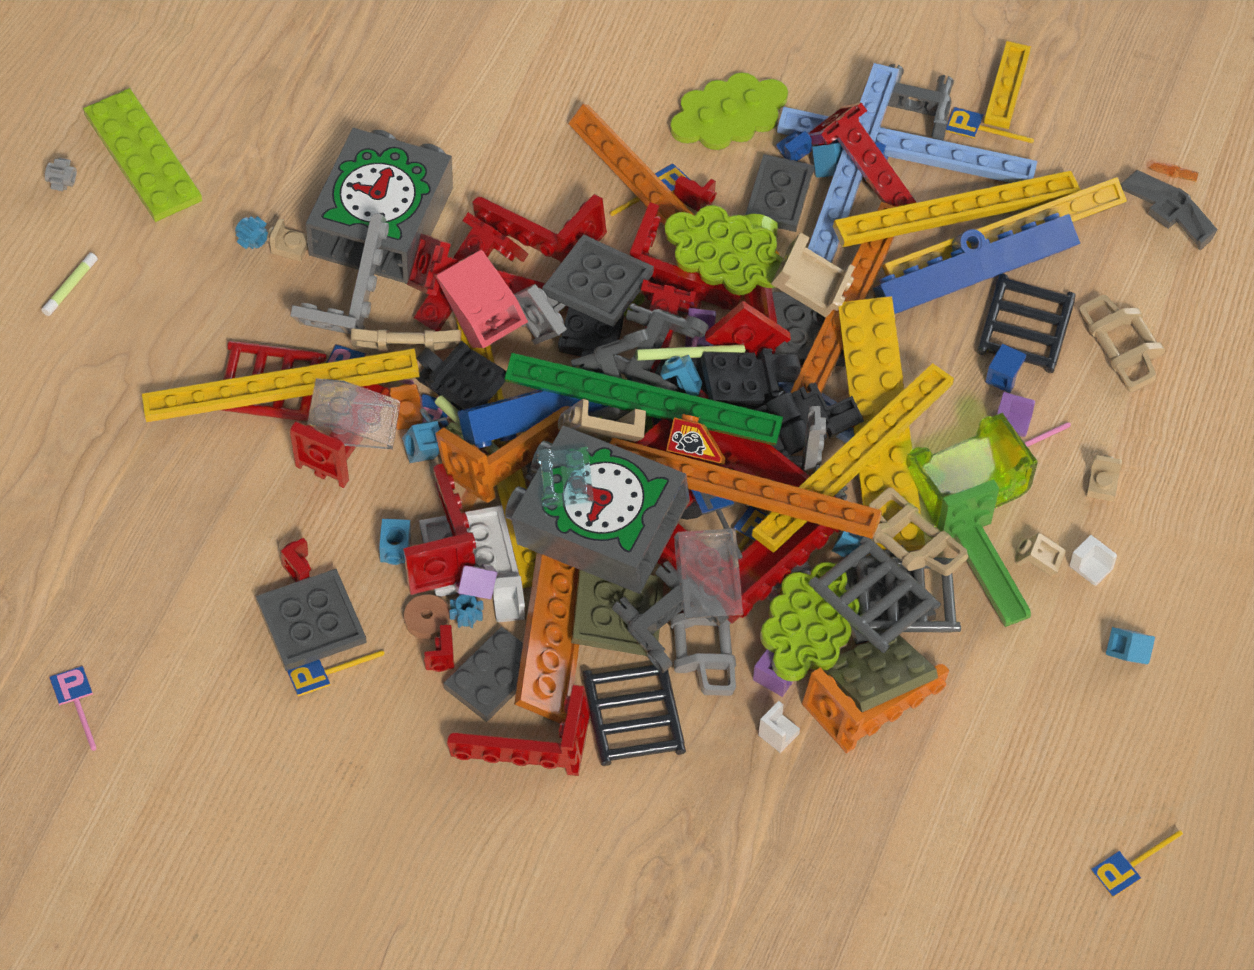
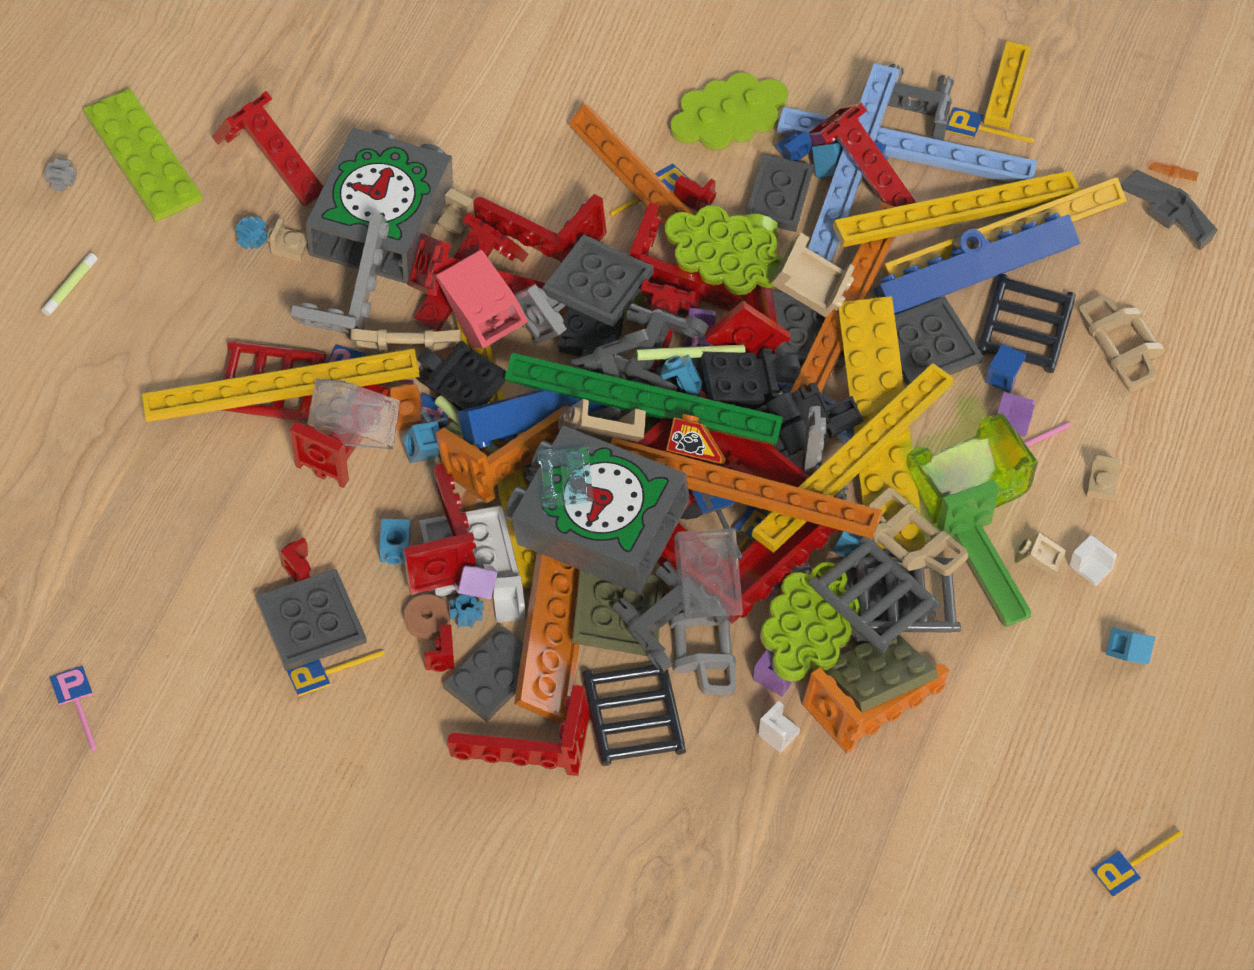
(273, 145): none -> red bracket
(456, 209): none -> tan bracket
(934, 336): none -> dark grey plate

